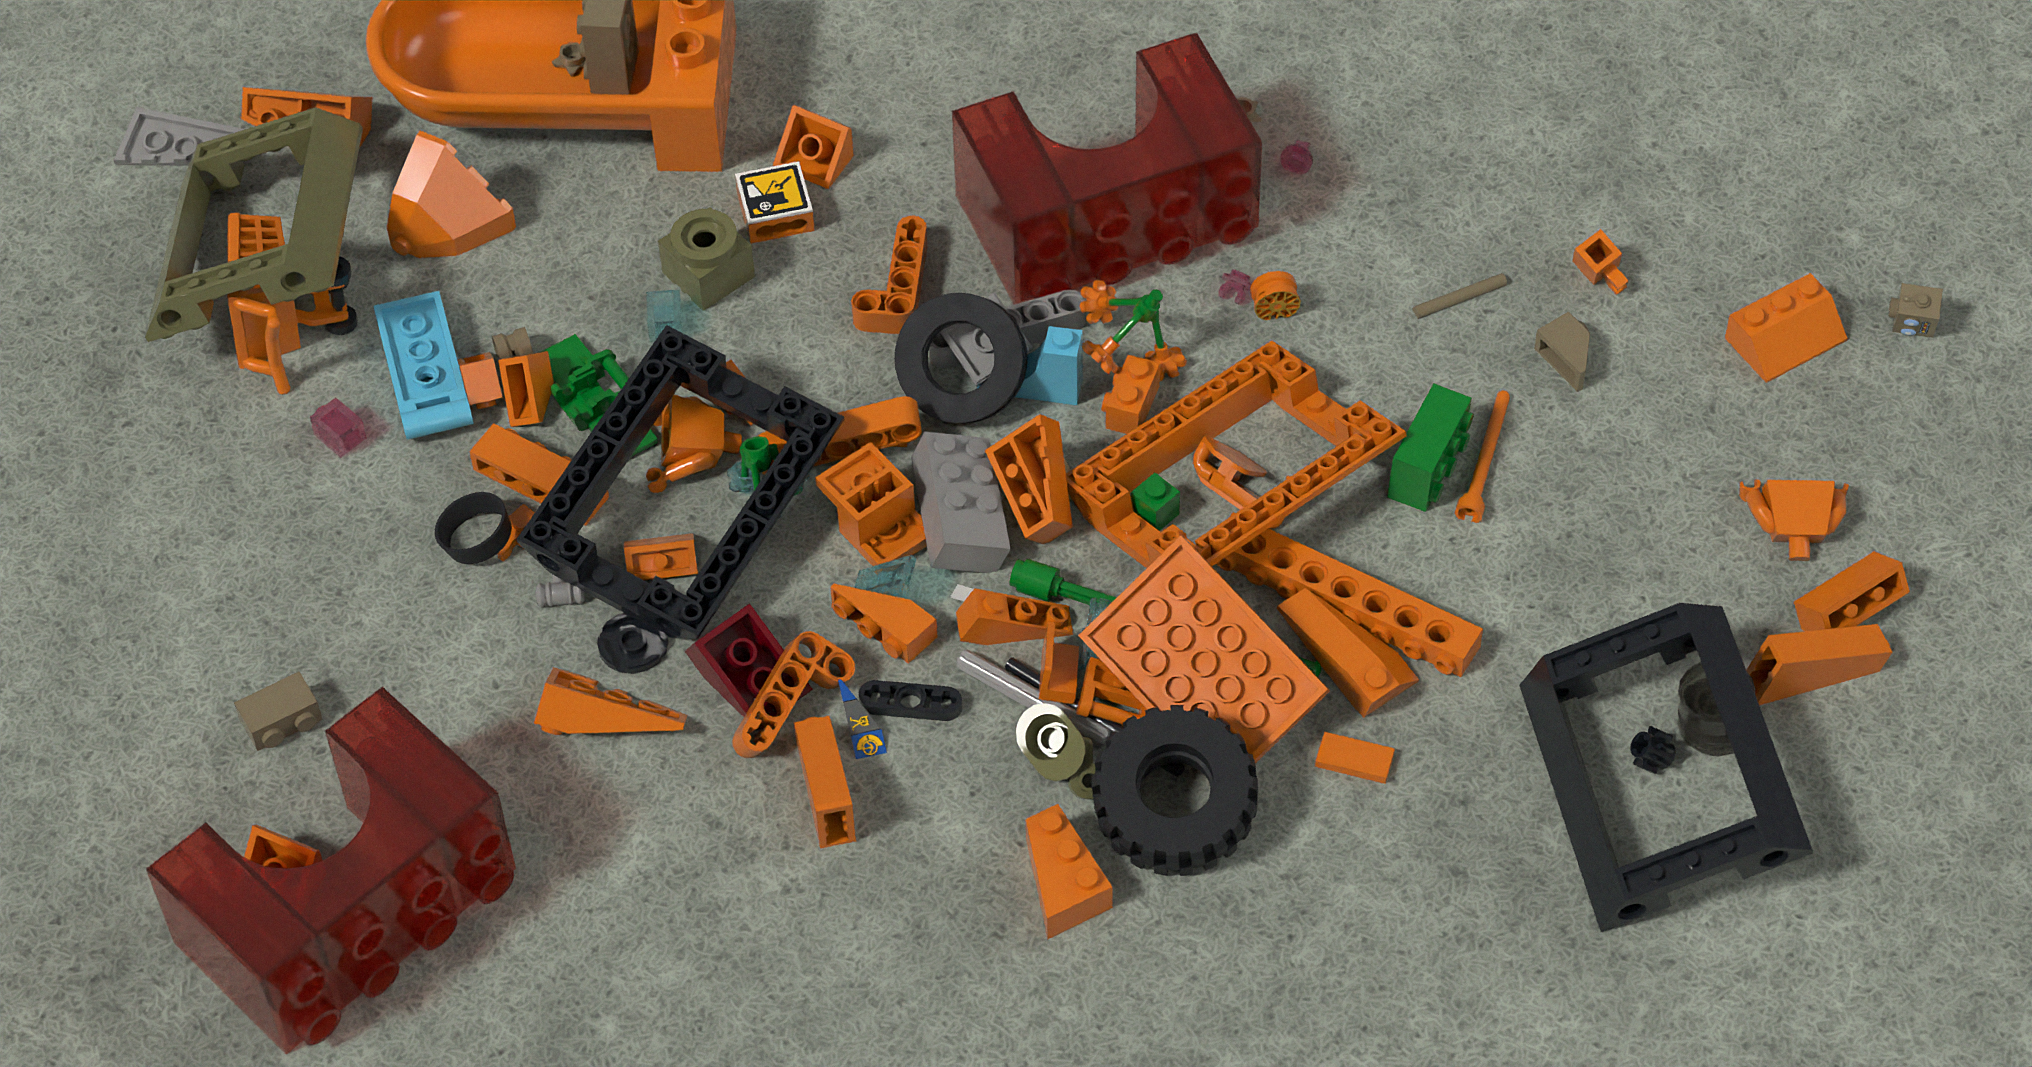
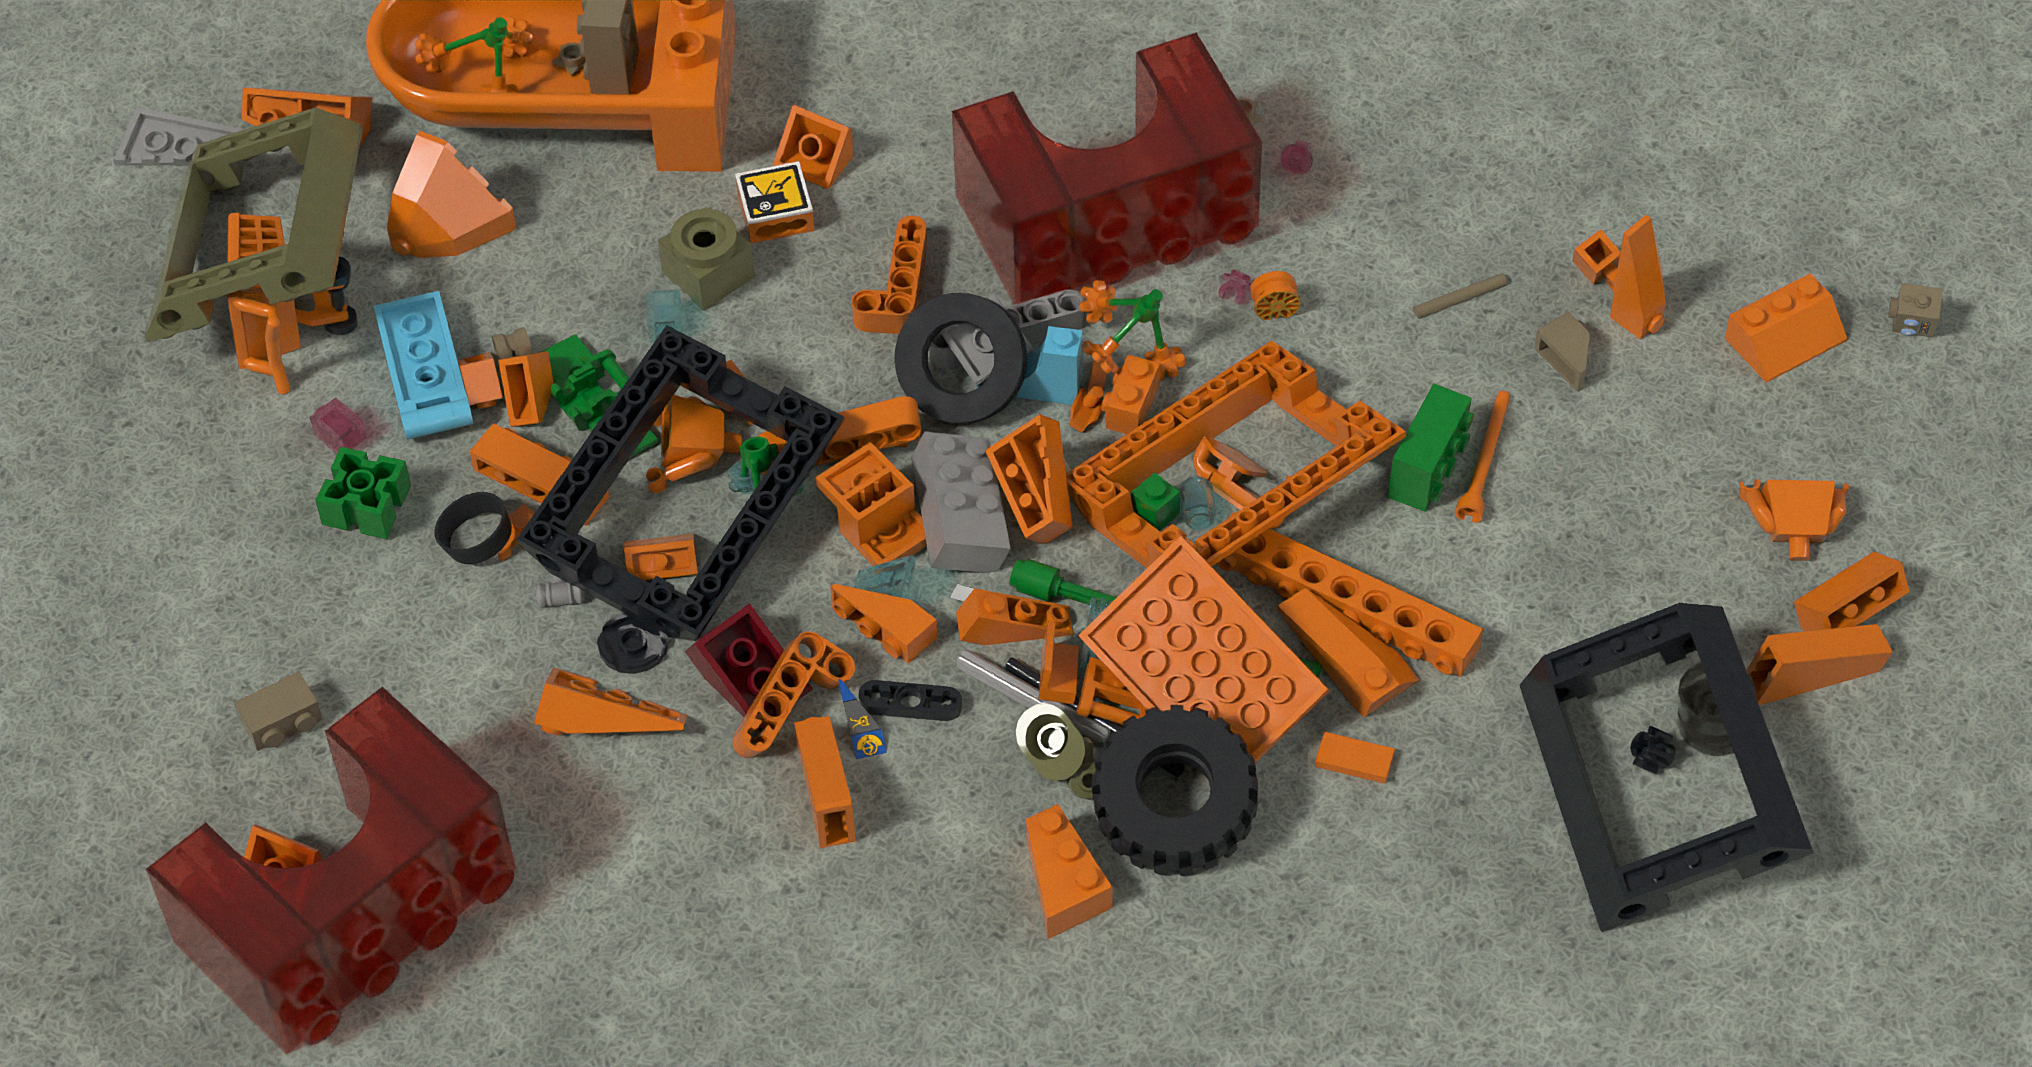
(363, 492): none -> green brick
(499, 35): none -> orange plant
(1088, 403): none -> orange piece
(1197, 502): none -> clear light blue brick
(1639, 282): none -> orange wedge

